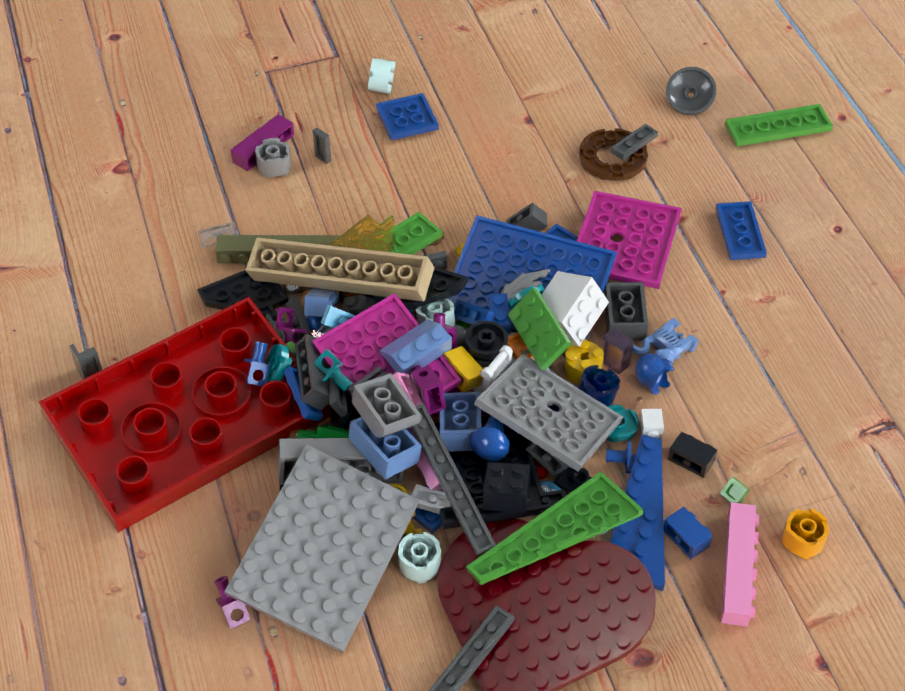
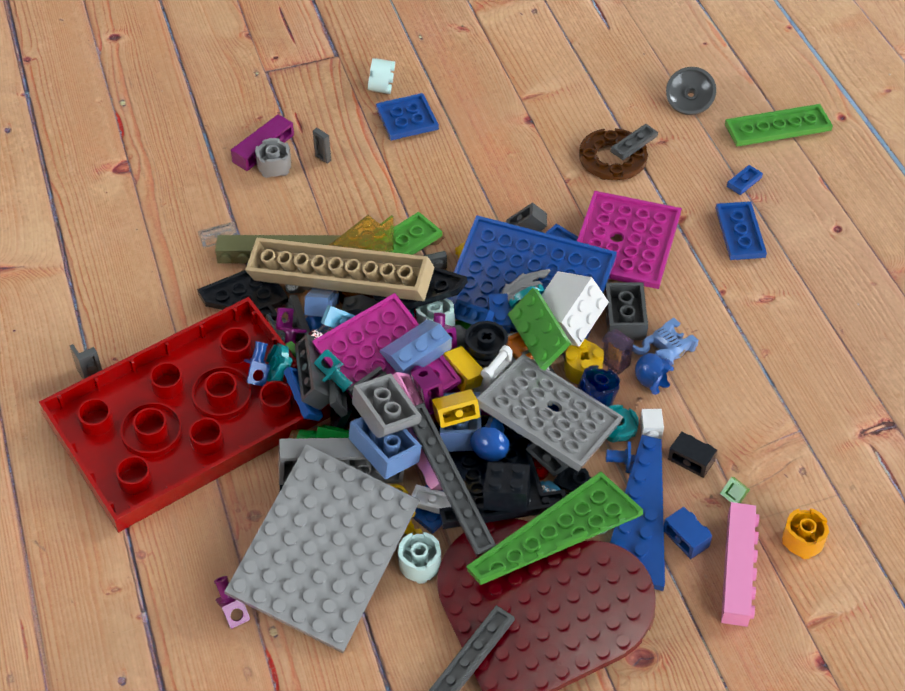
(456, 408): none -> yellow brick
(744, 179): none -> blue plate

